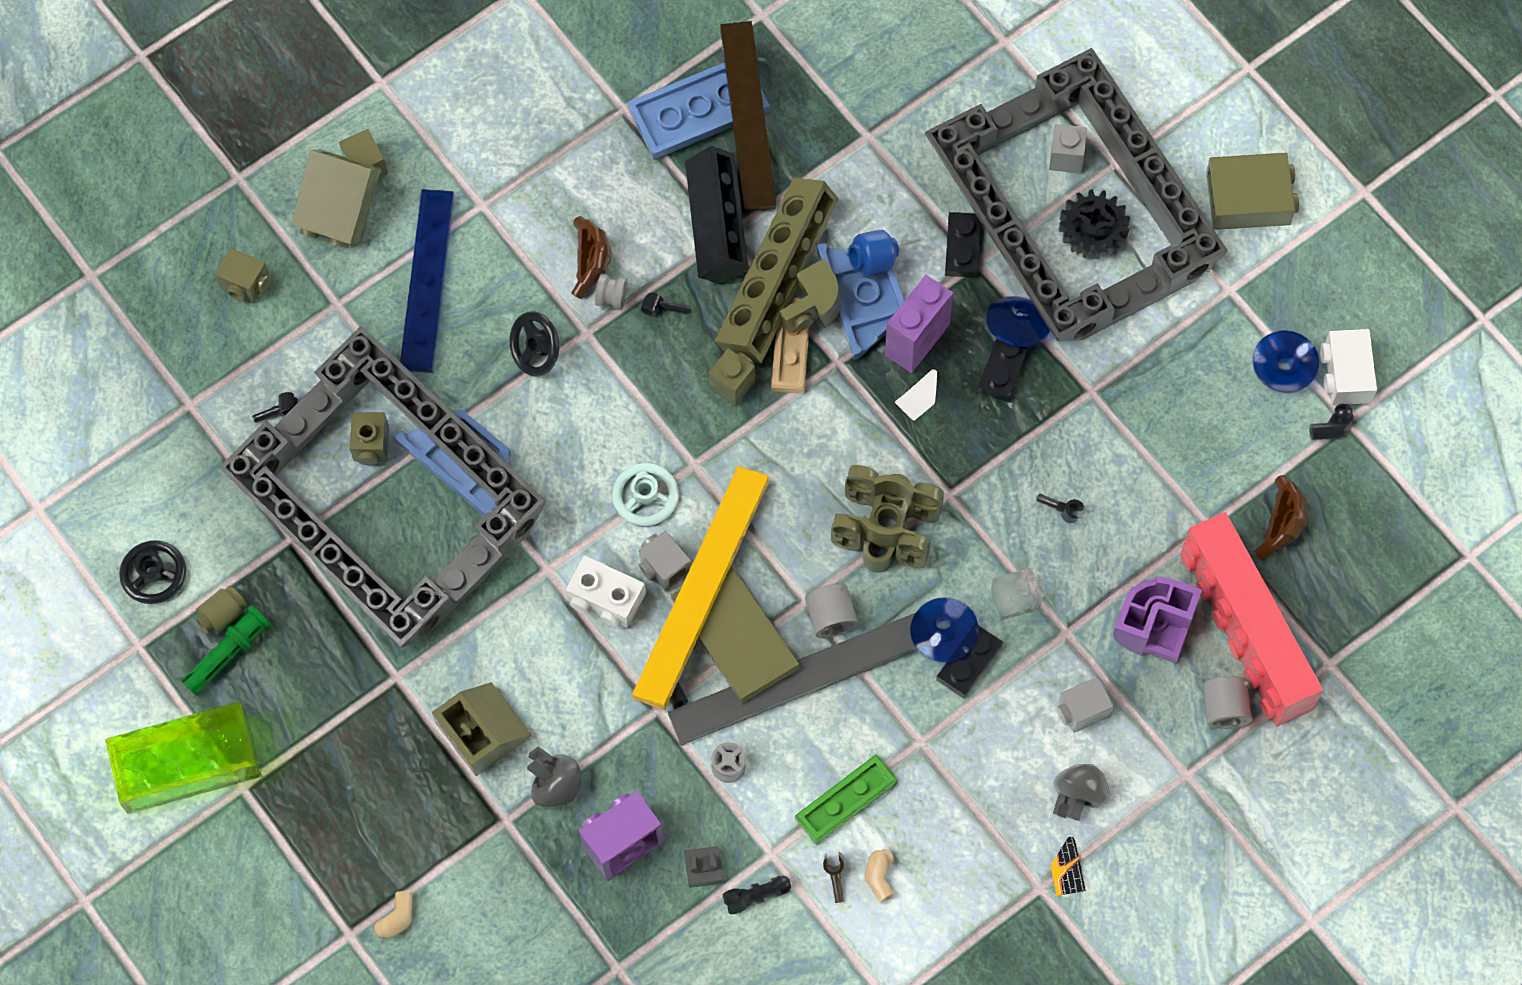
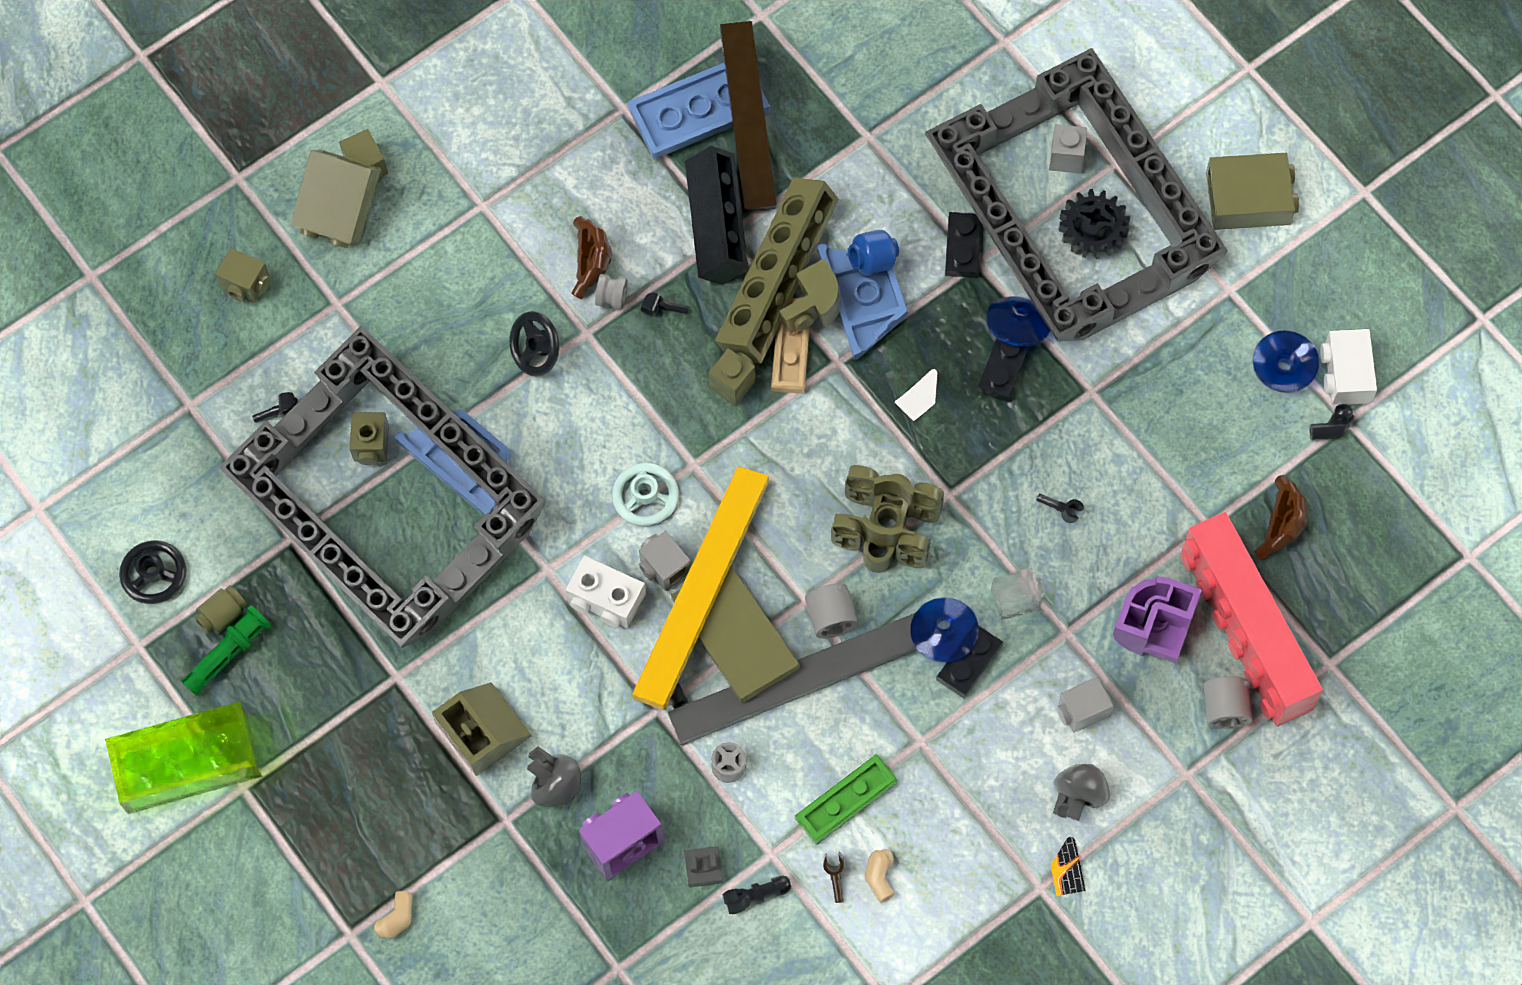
(427, 280): clear blue tile -> none
(918, 323): medium lavender brick -> none

